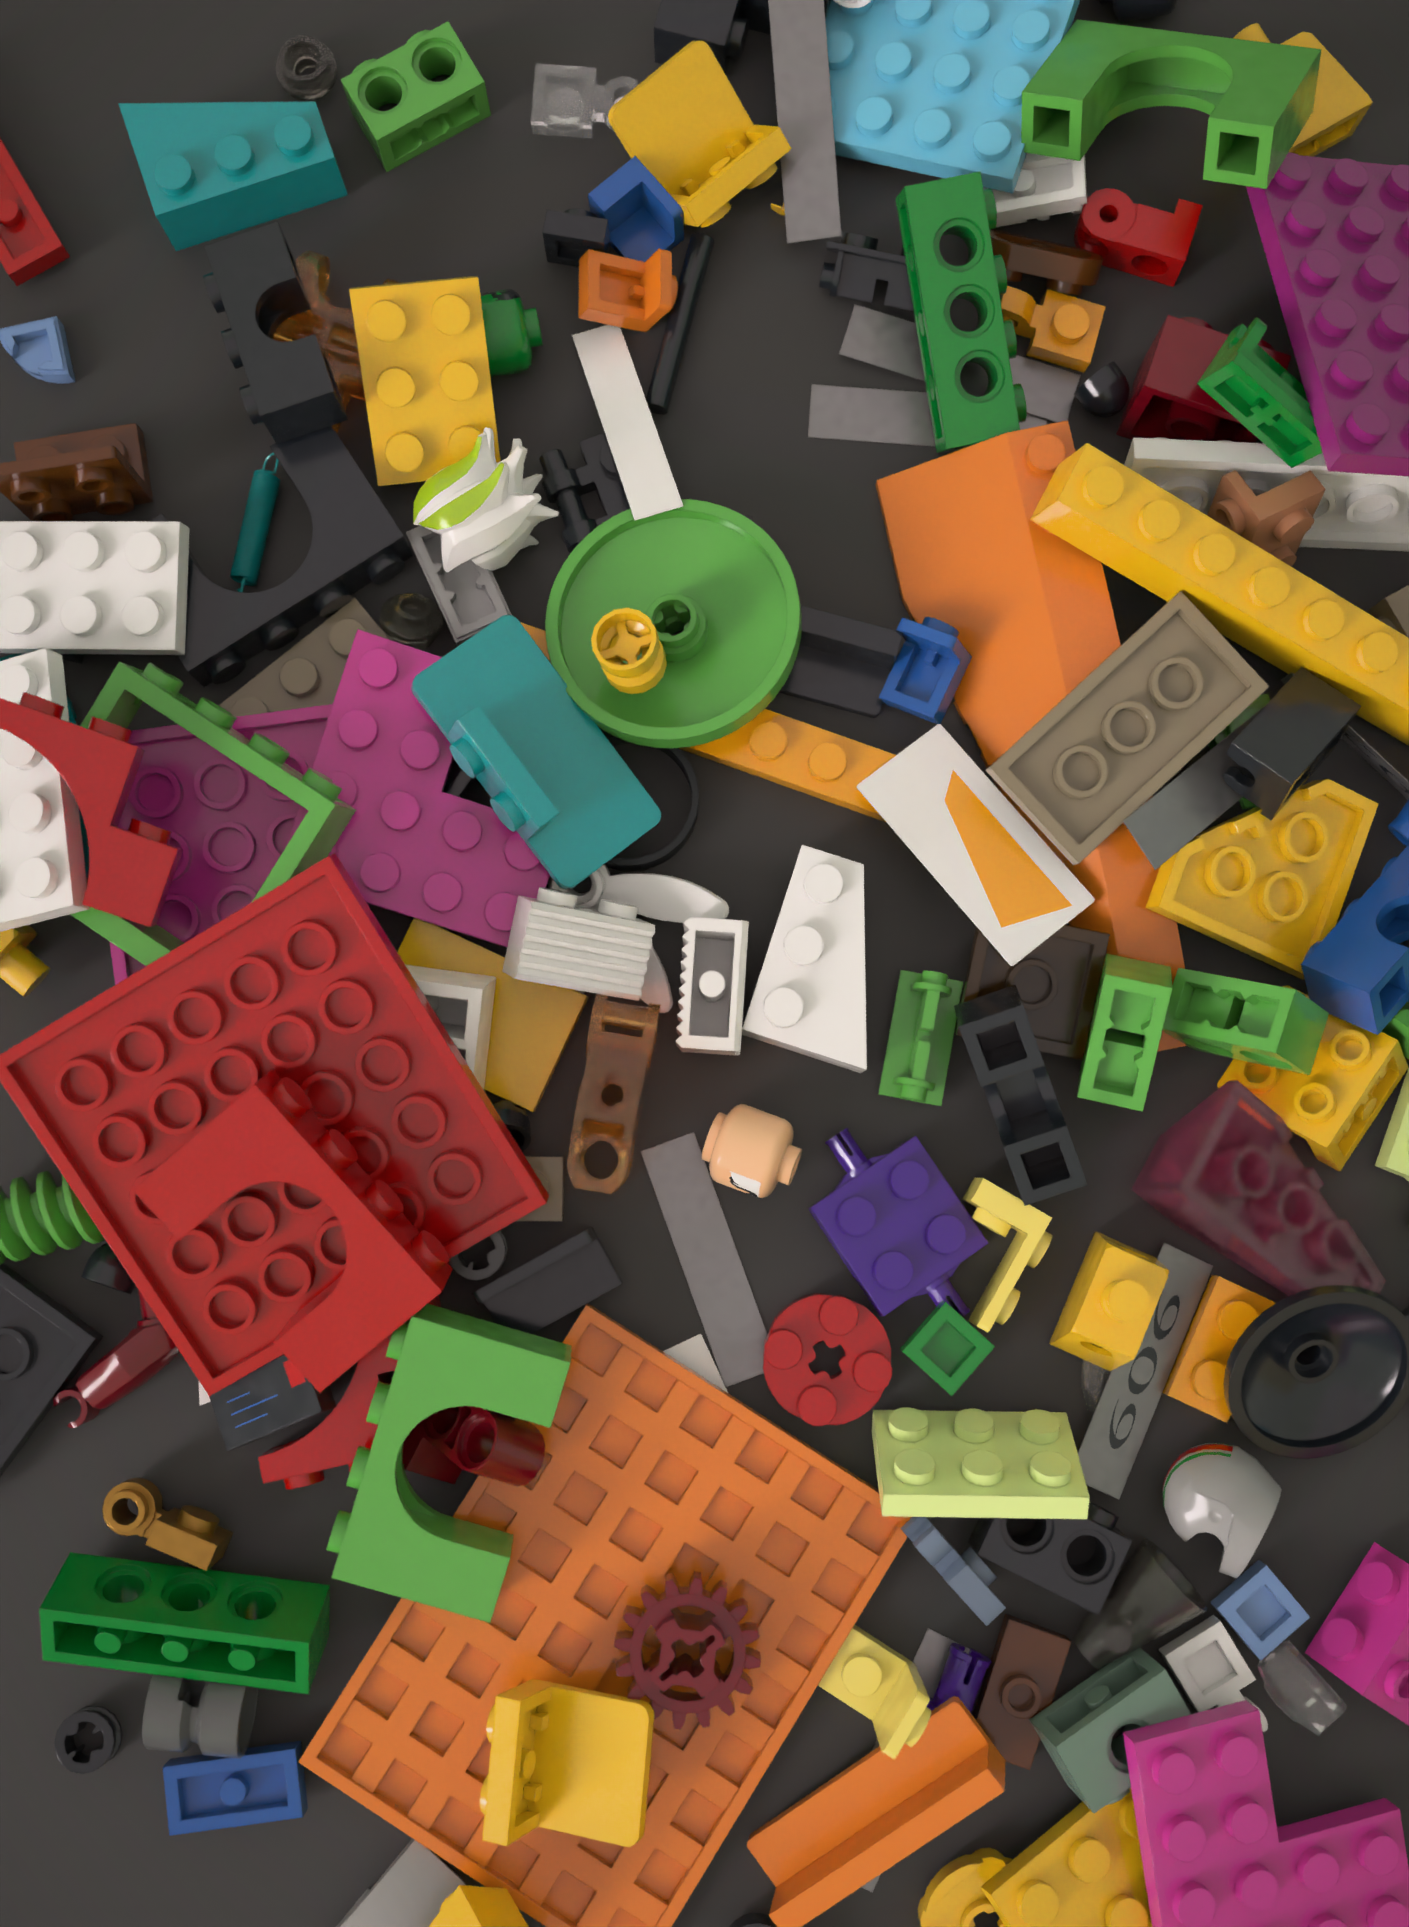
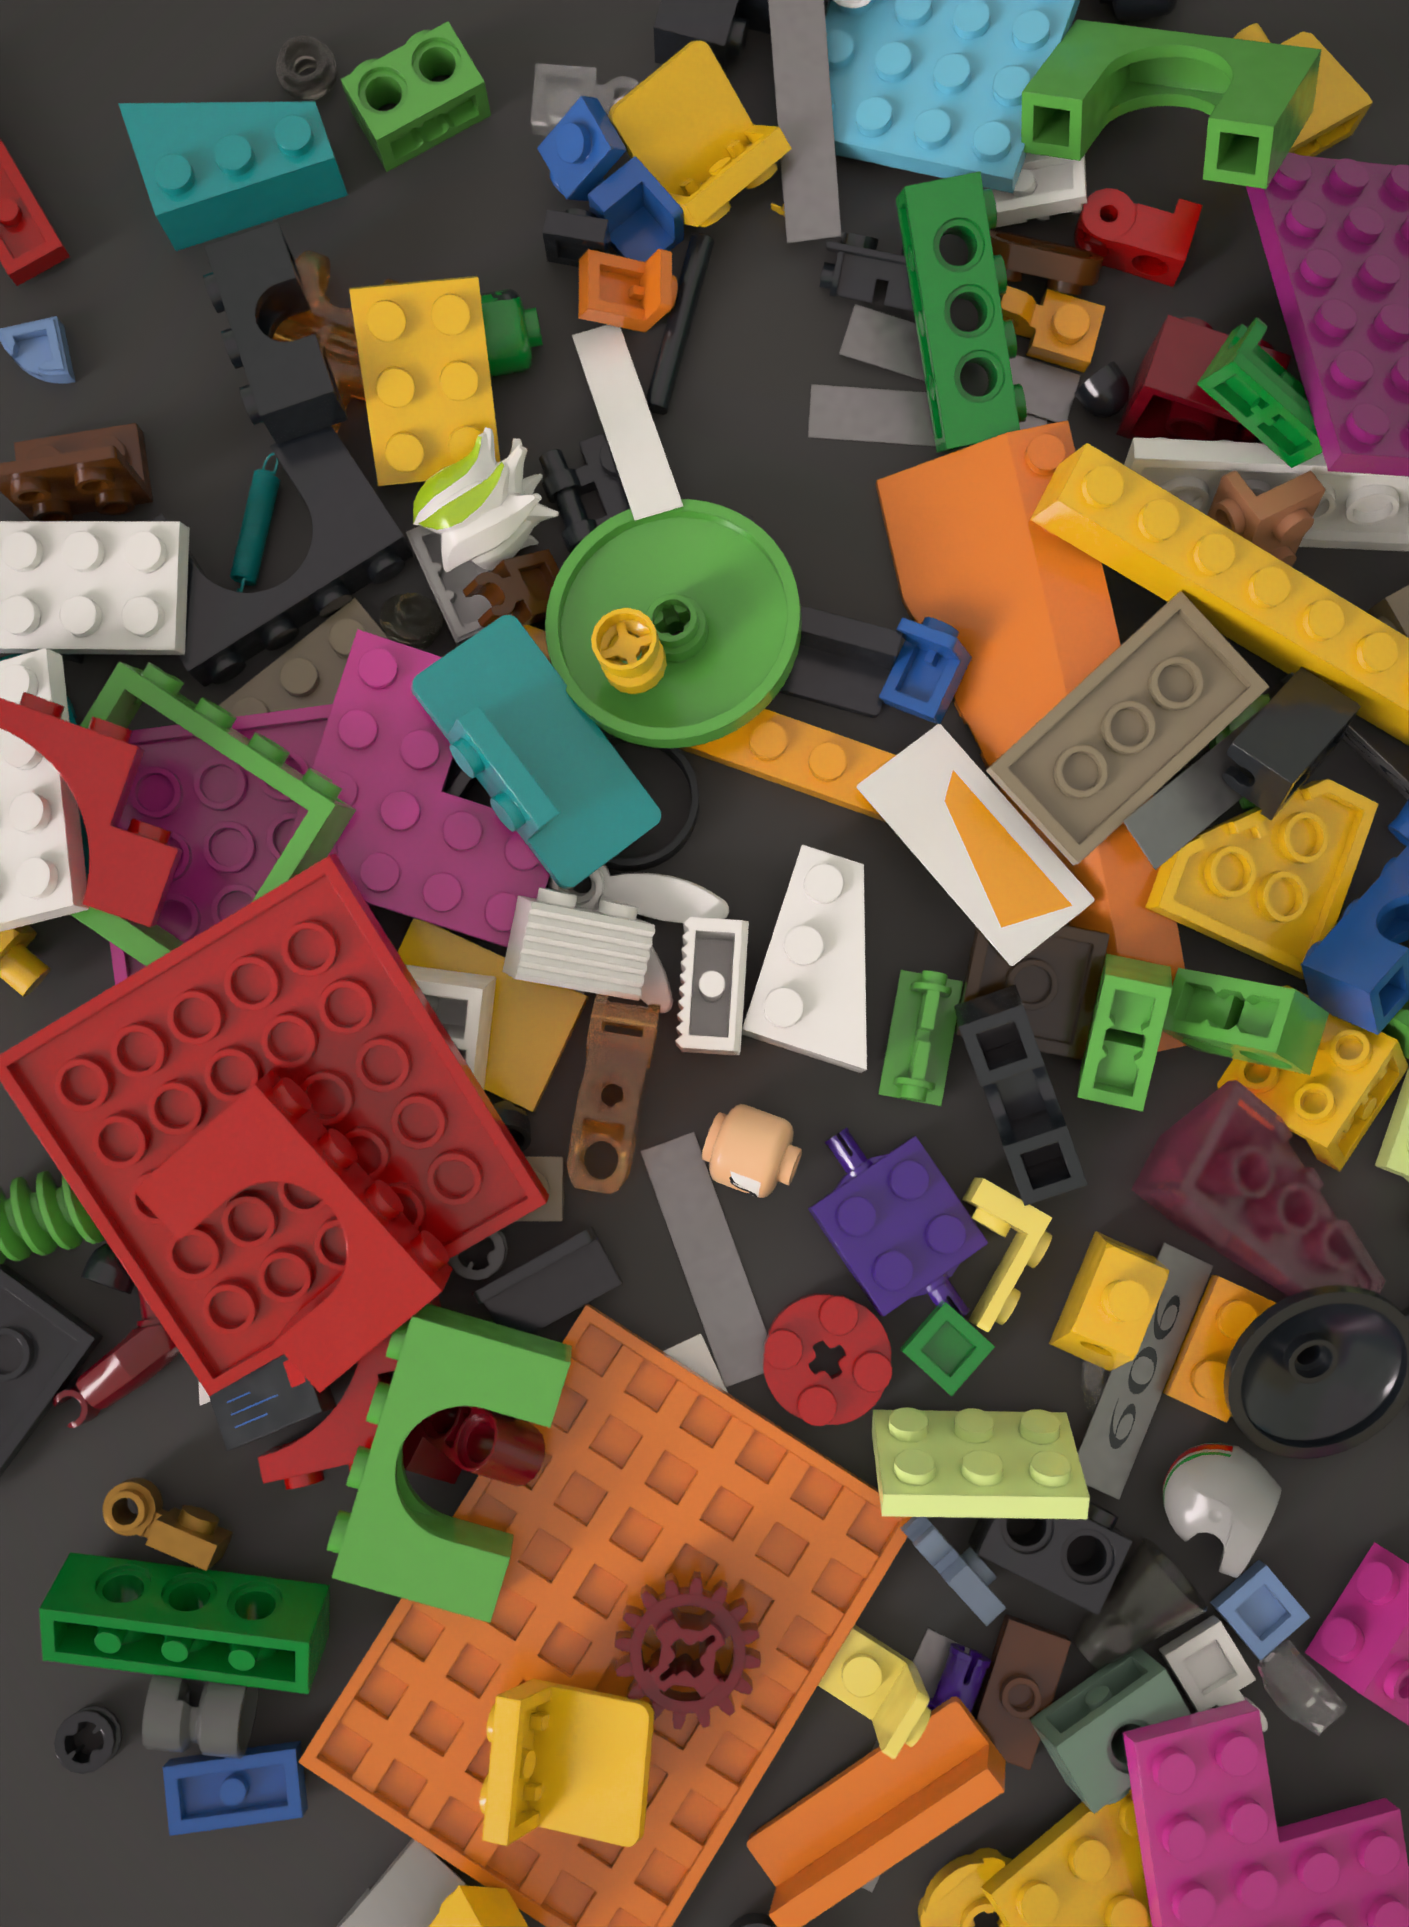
(517, 587): none -> reddish brown plate
(581, 149): none -> blue bracket

